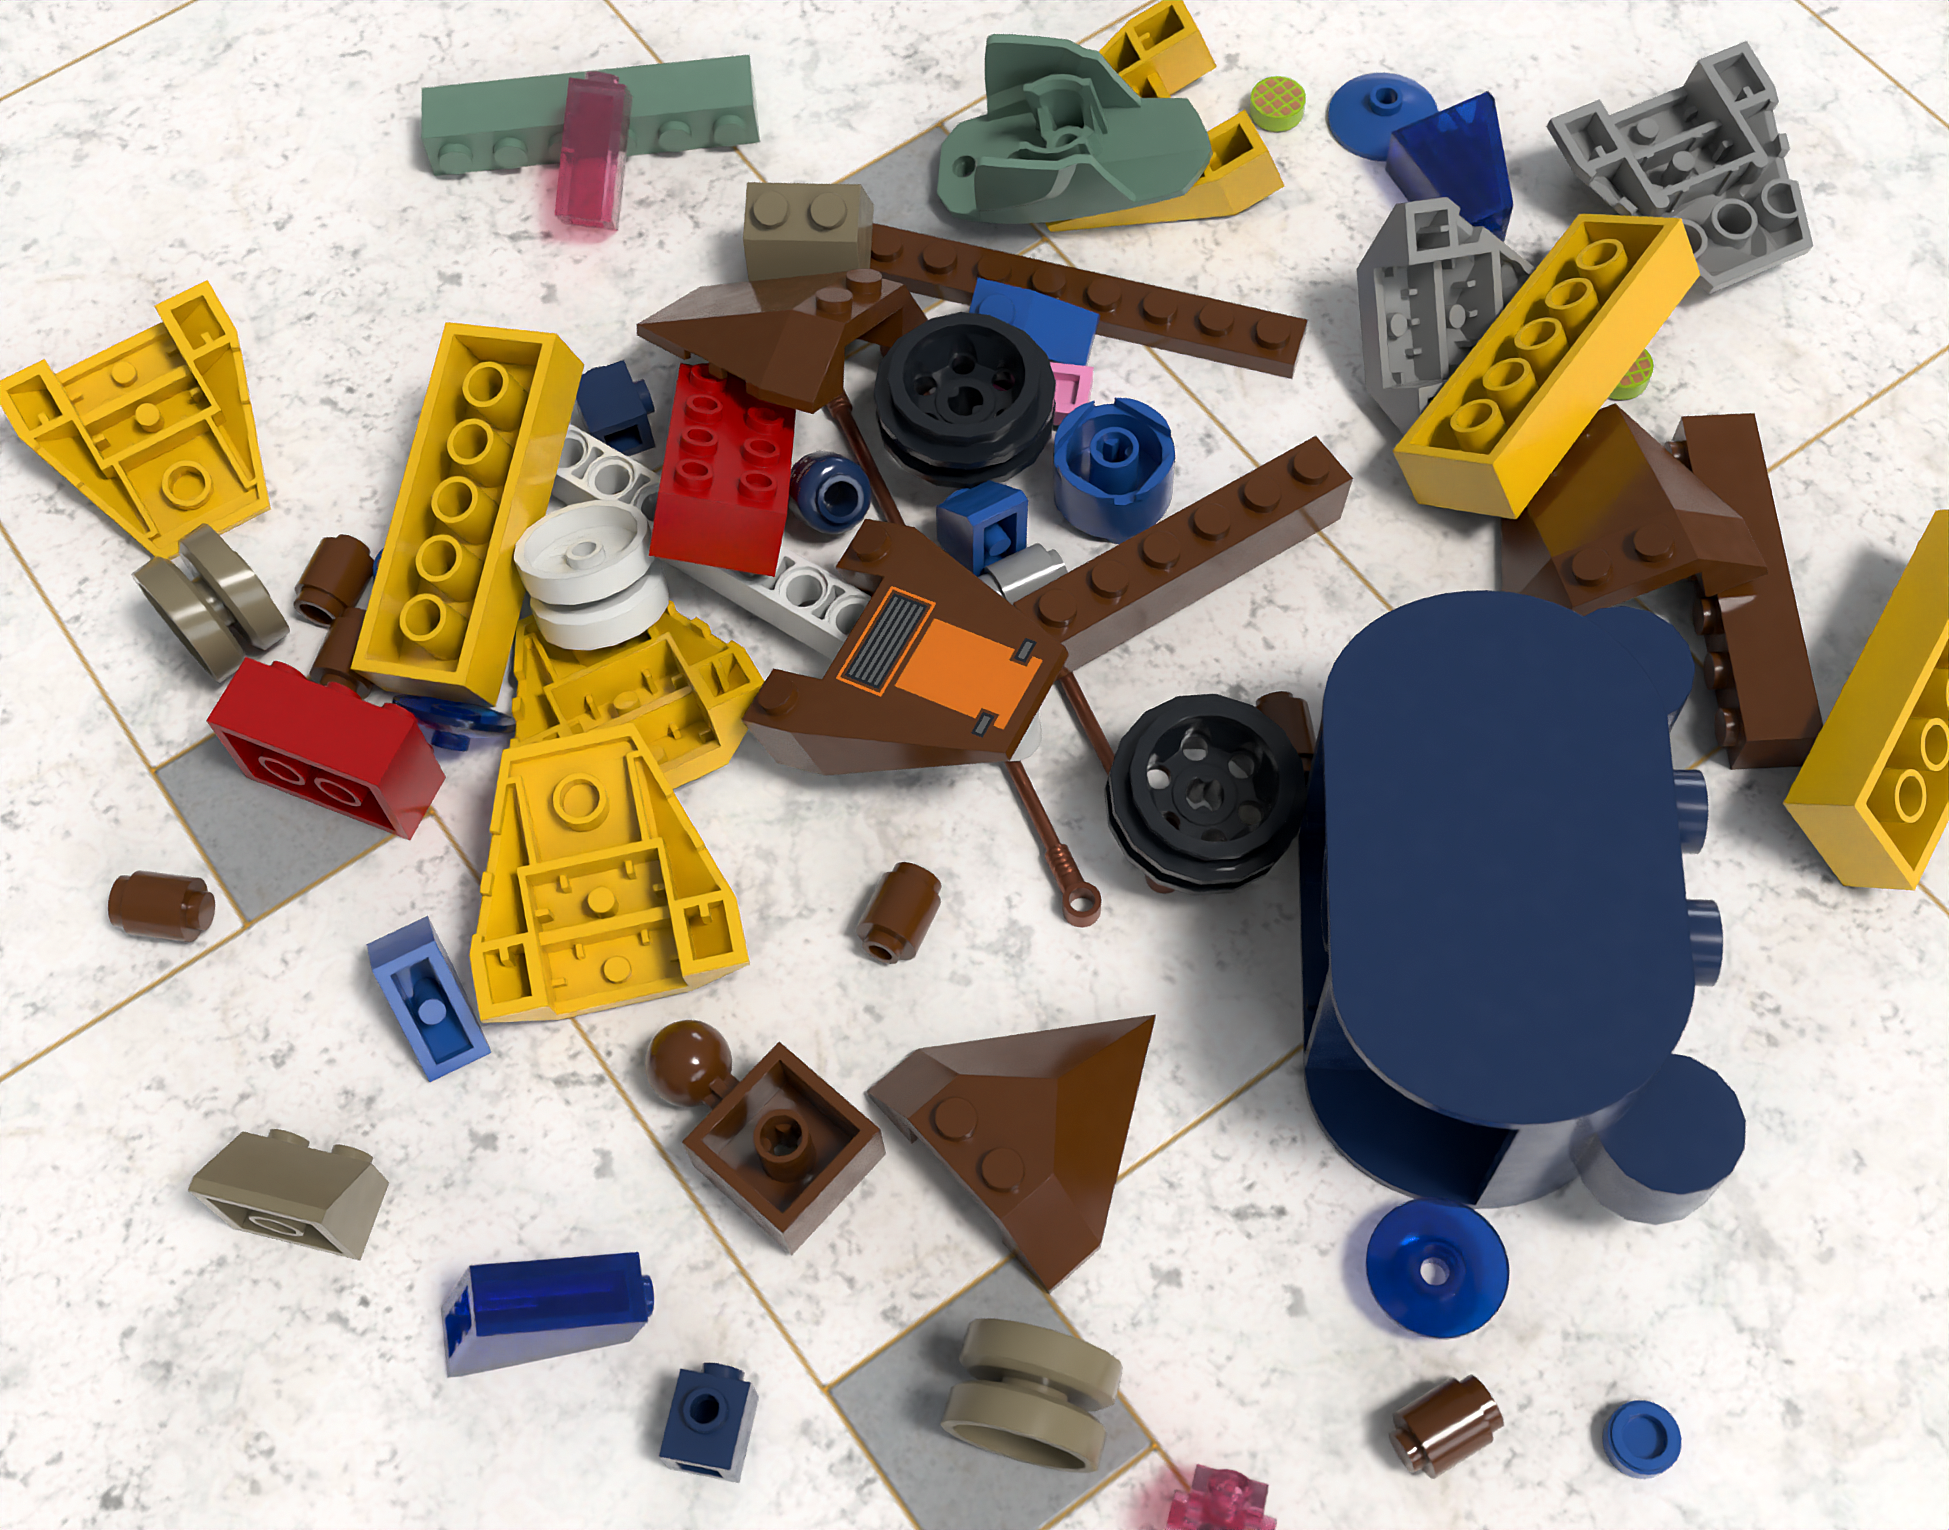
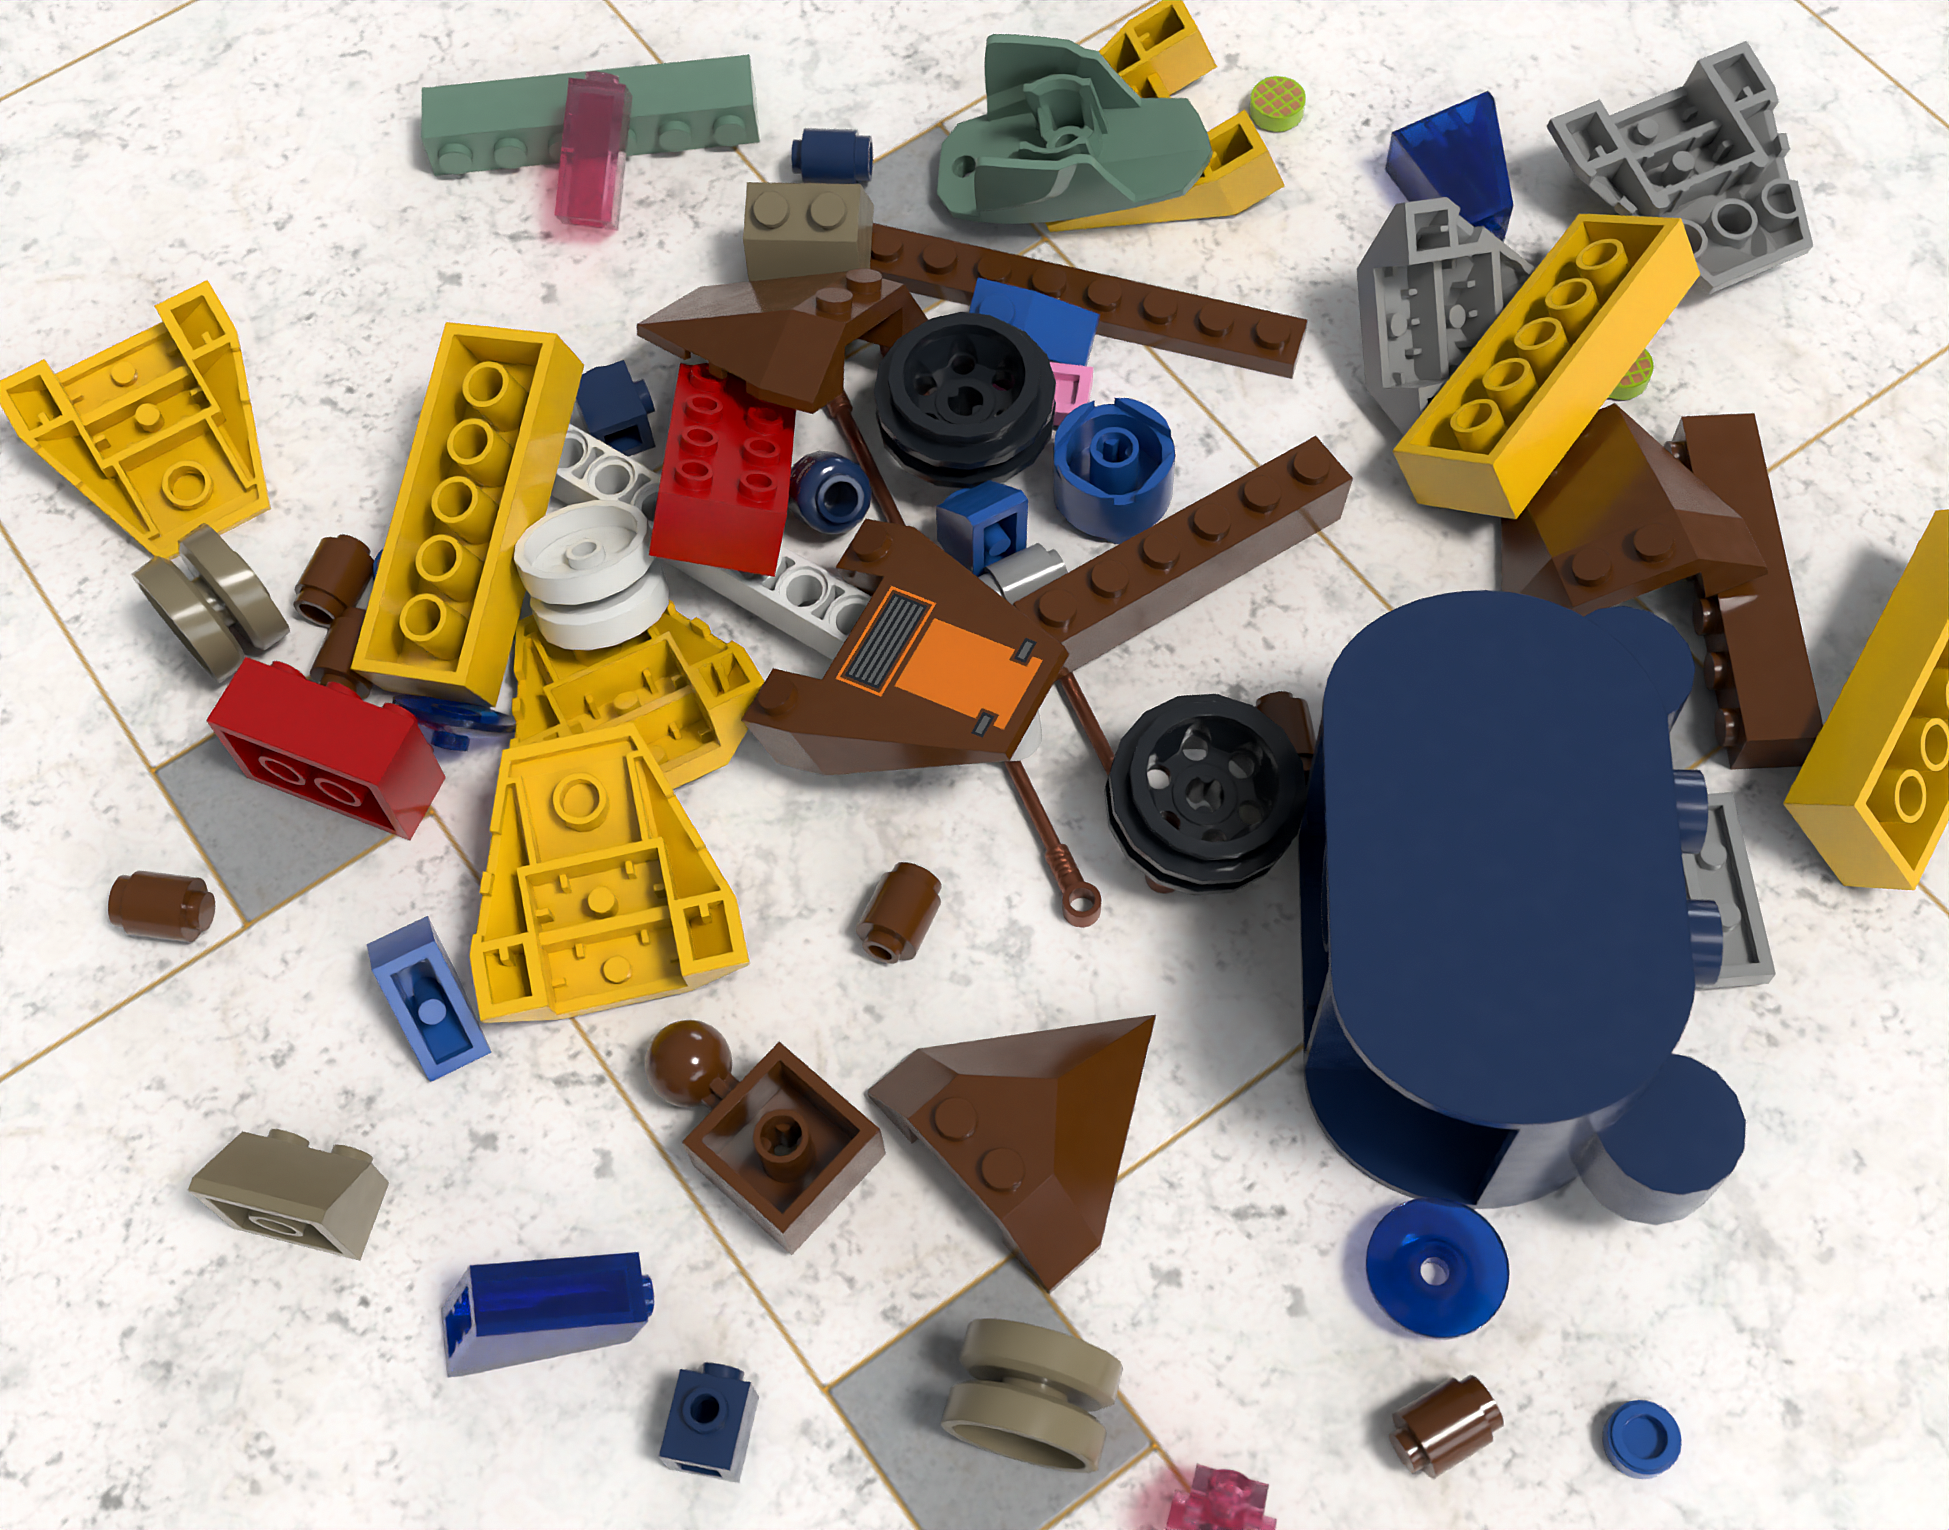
(832, 156): none -> dark blue brick
(1372, 108): blue dish -> none
(1725, 876): none -> light grey plate

